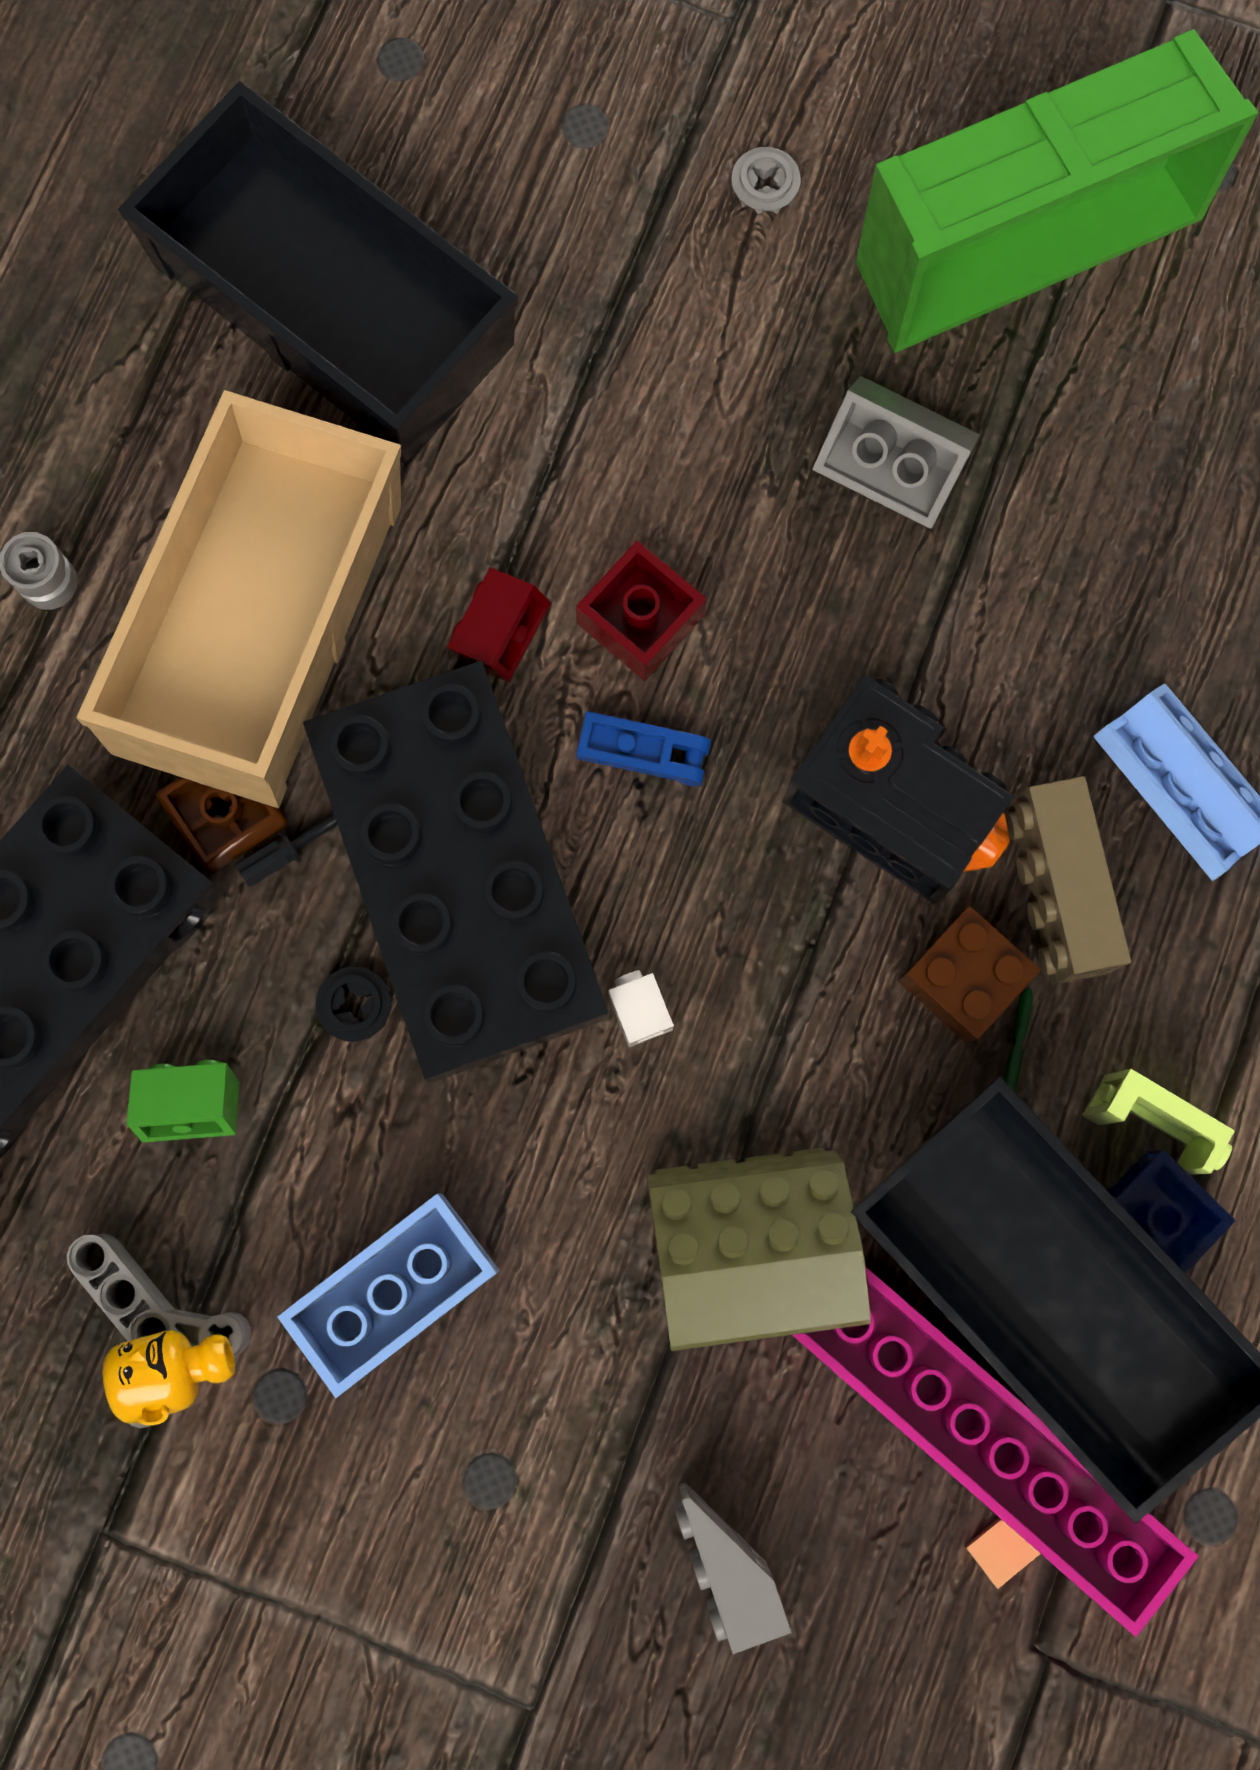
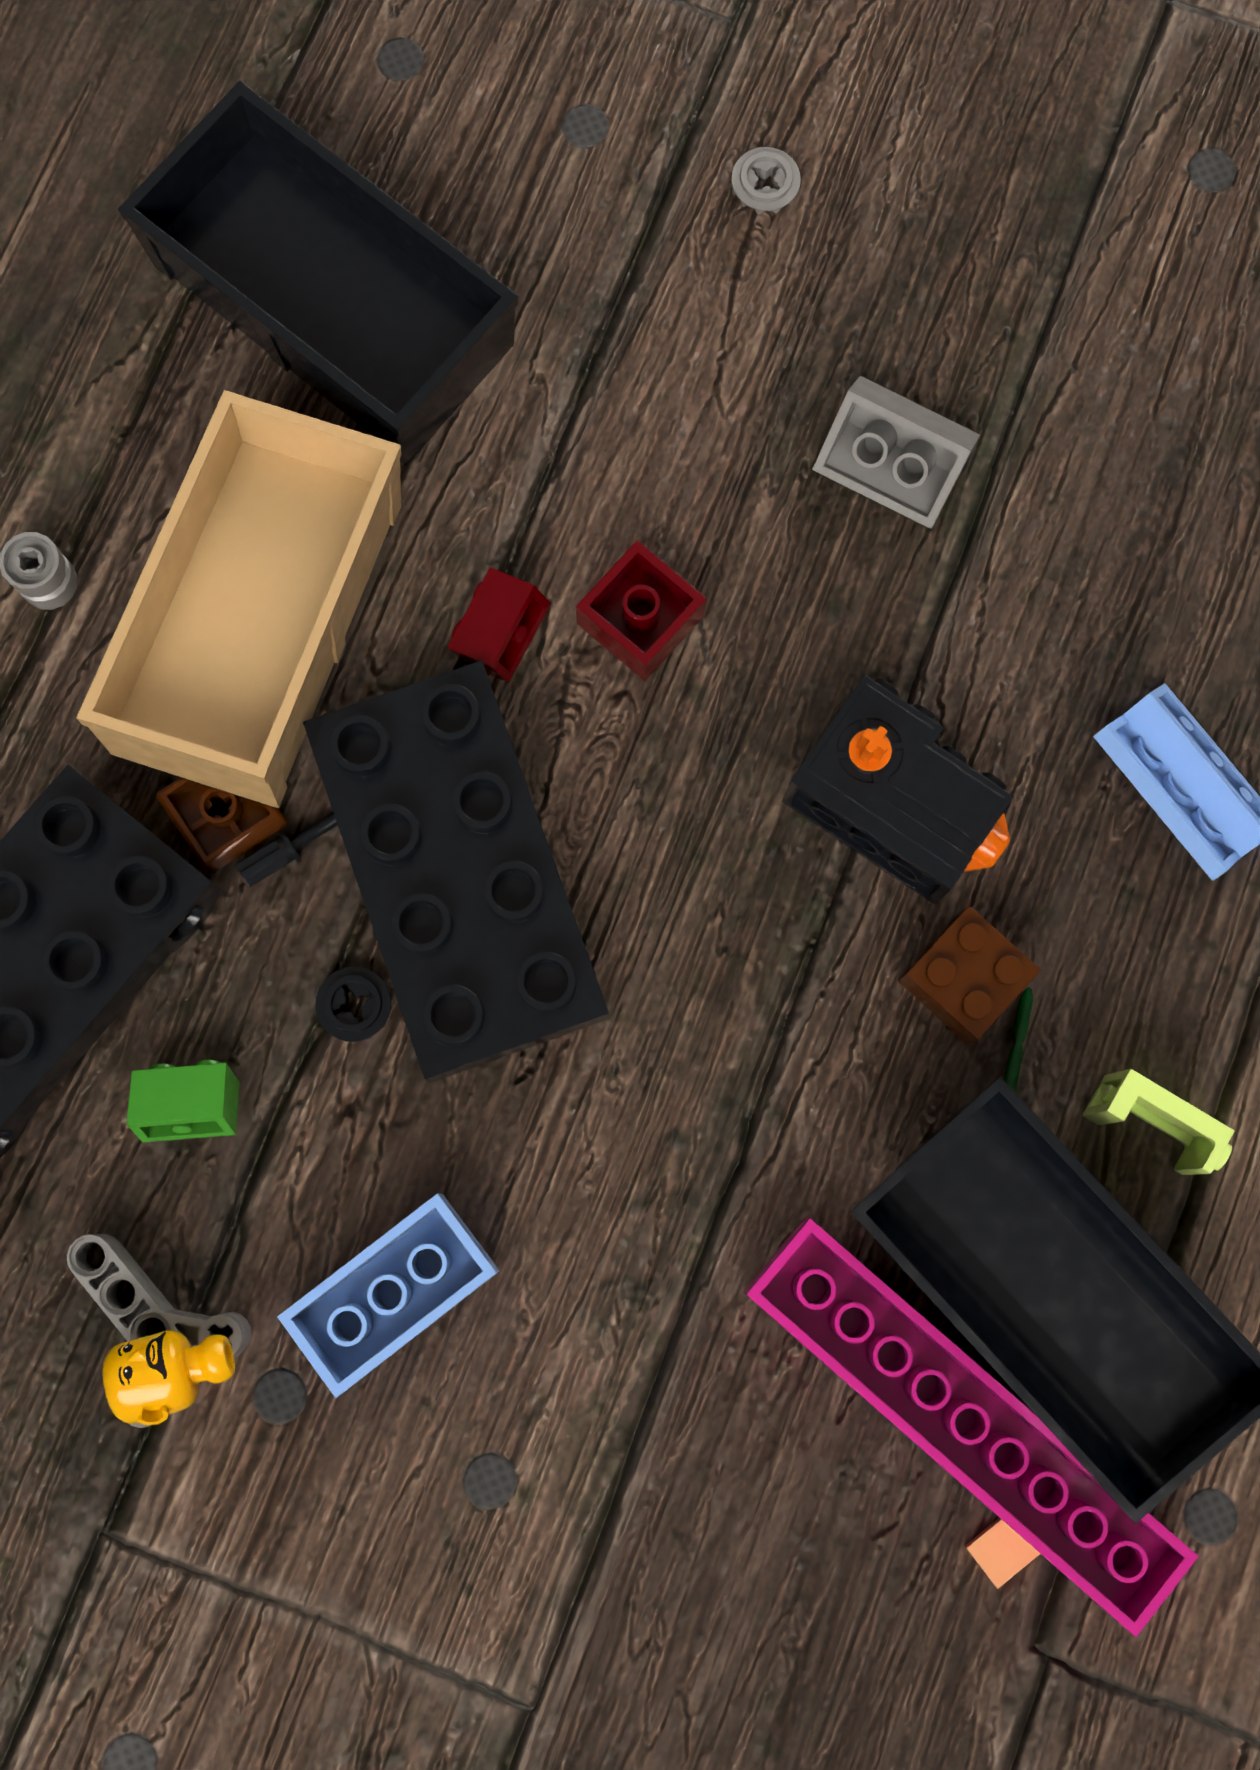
(639, 1007): white brick -> none
(642, 748): blue plate -> none
(744, 1593): light grey slope -> none
(758, 1248): olive slope -> none
(1049, 188): bright green piece -> none
(1067, 882): dark tan brick -> none
(1172, 1207): clear blue brick -> none

